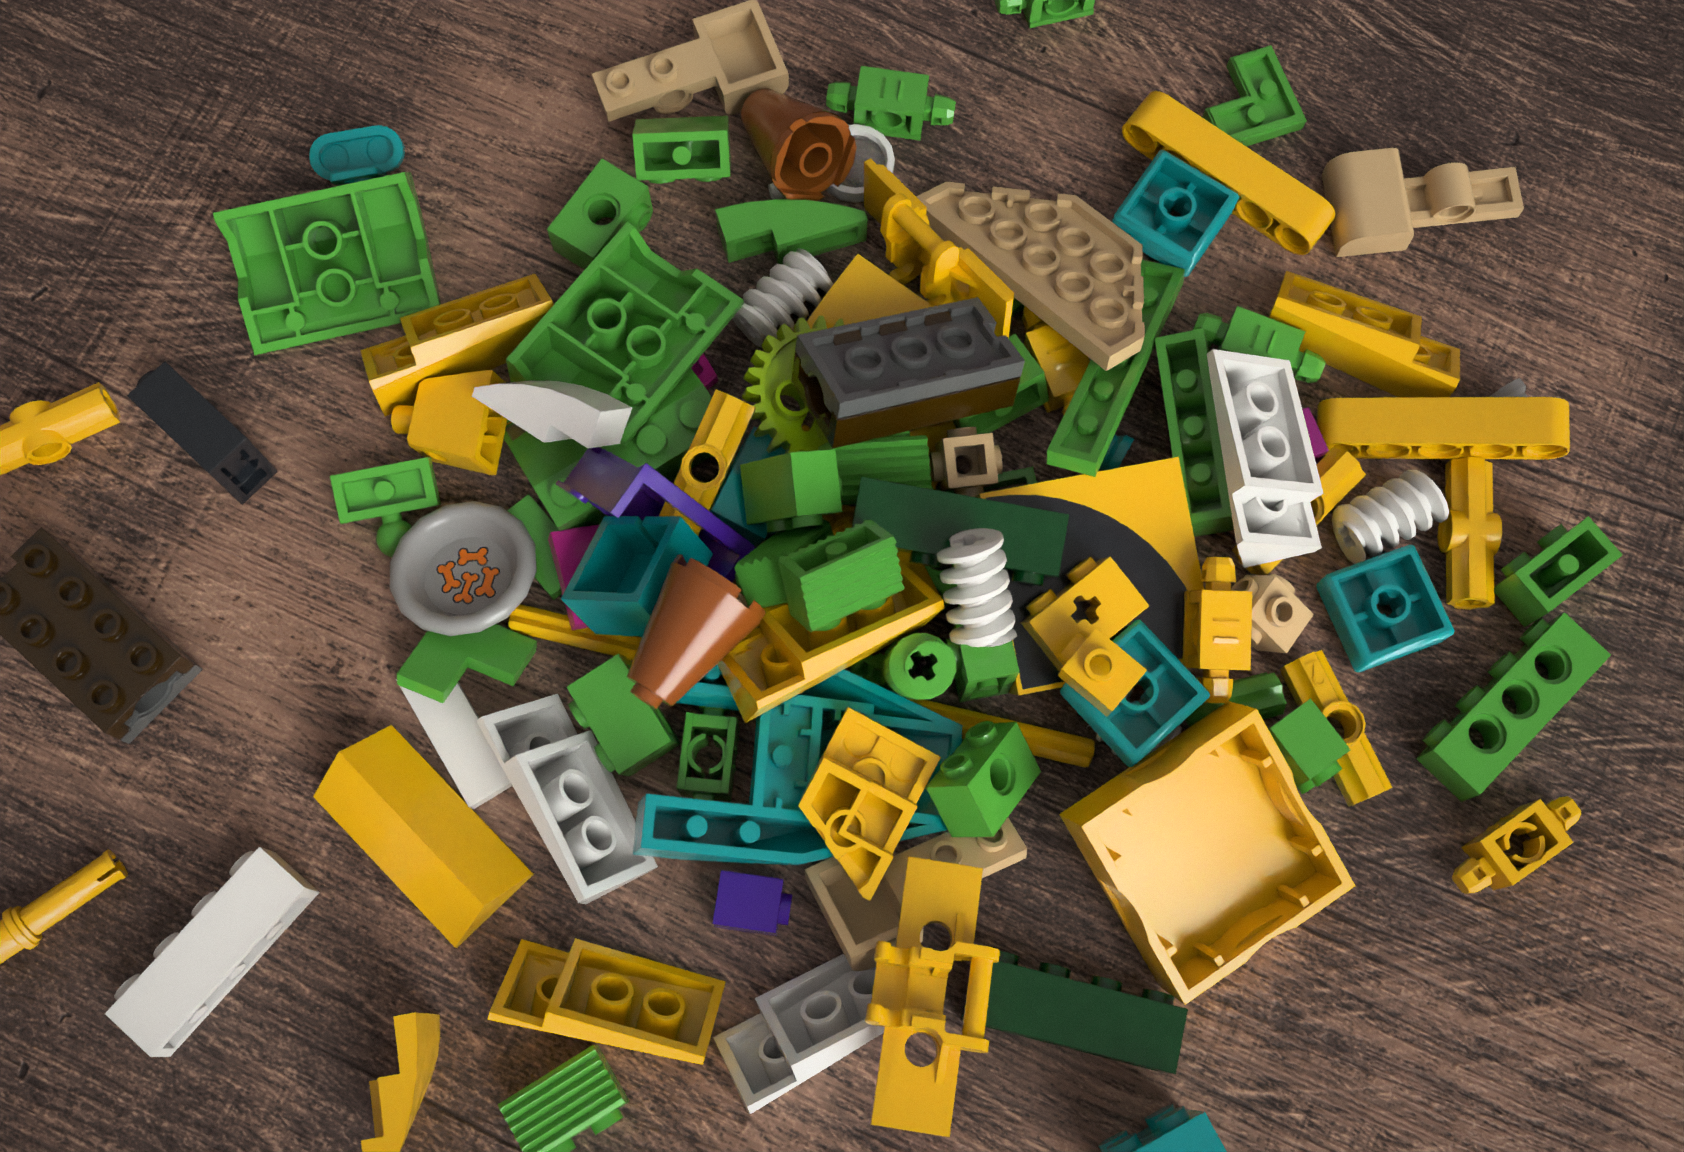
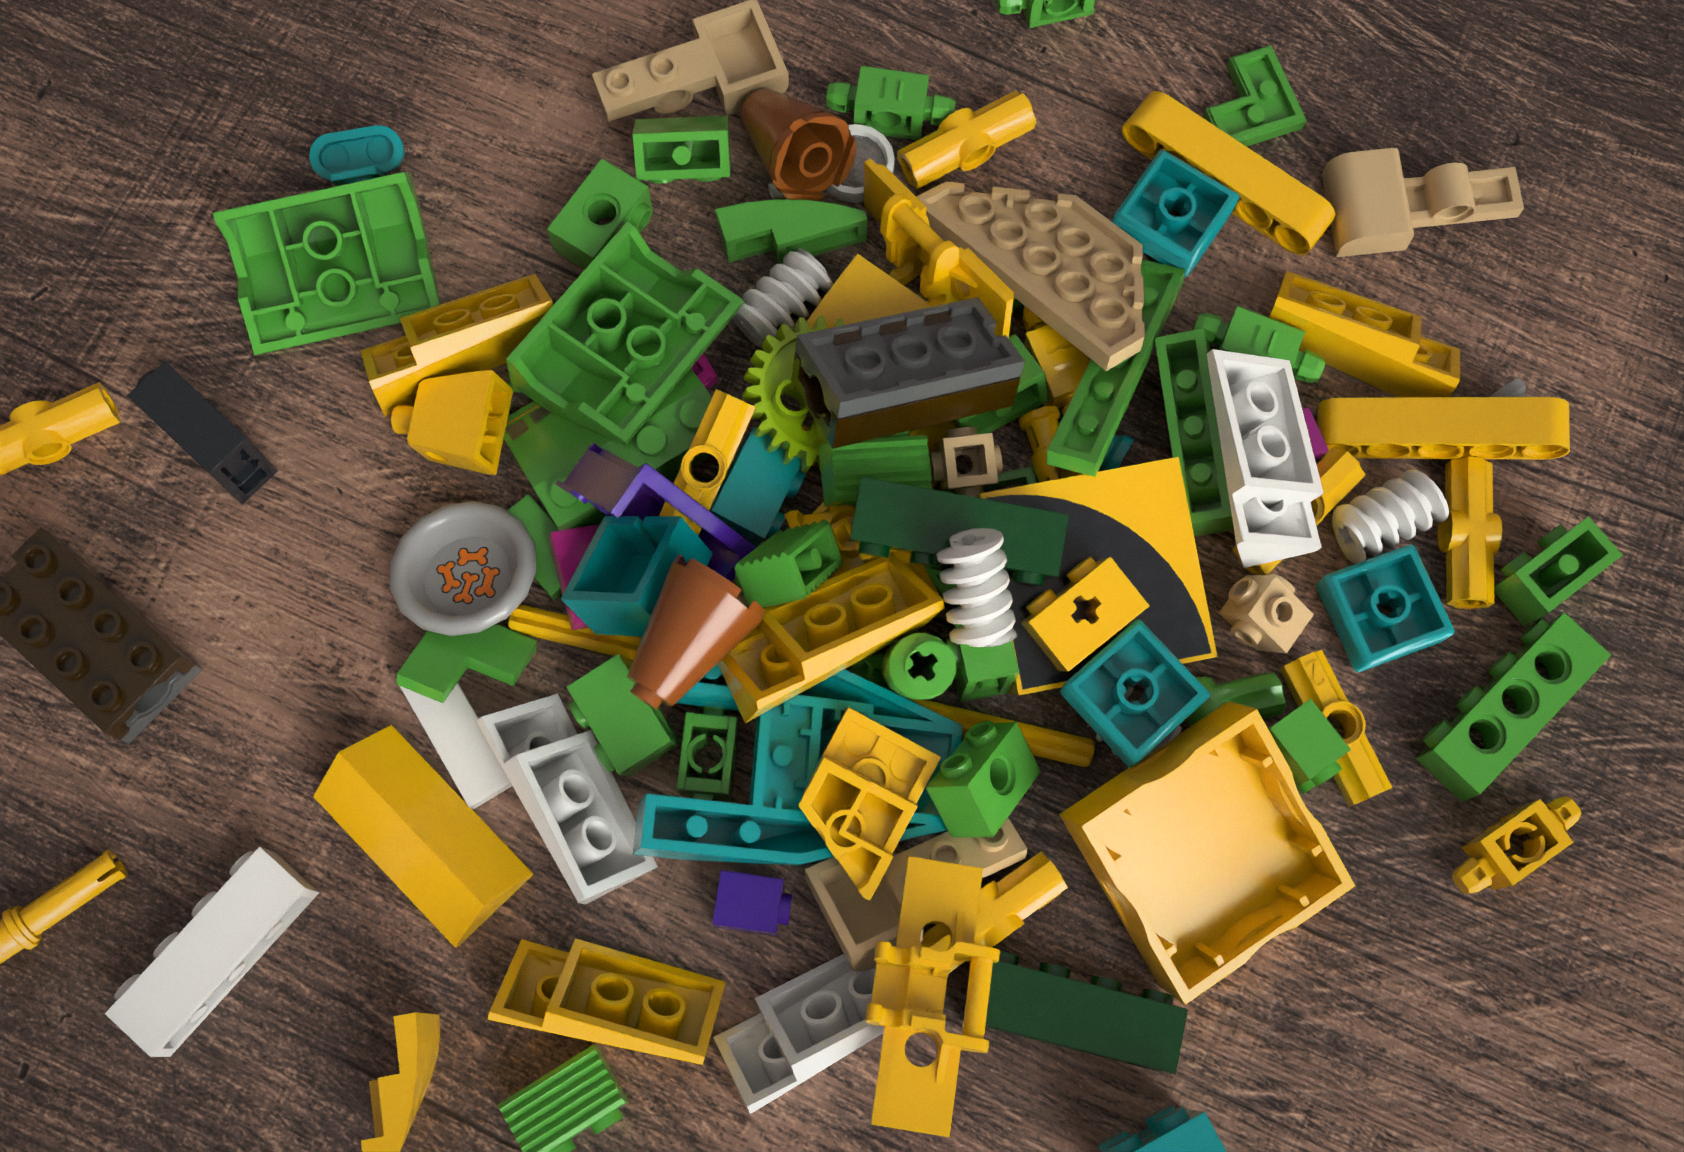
(385, 494): bright green plate -> none
(558, 411): white slope -> none
(792, 489): bright green brick -> none
(841, 576): bright green brick -> none
(966, 139): none -> yellow piece
(1006, 904): none -> yellow piece
(1040, 430): none -> yellow piece
(1099, 670): yellow brick -> none
(1217, 628): yellow piece -> none

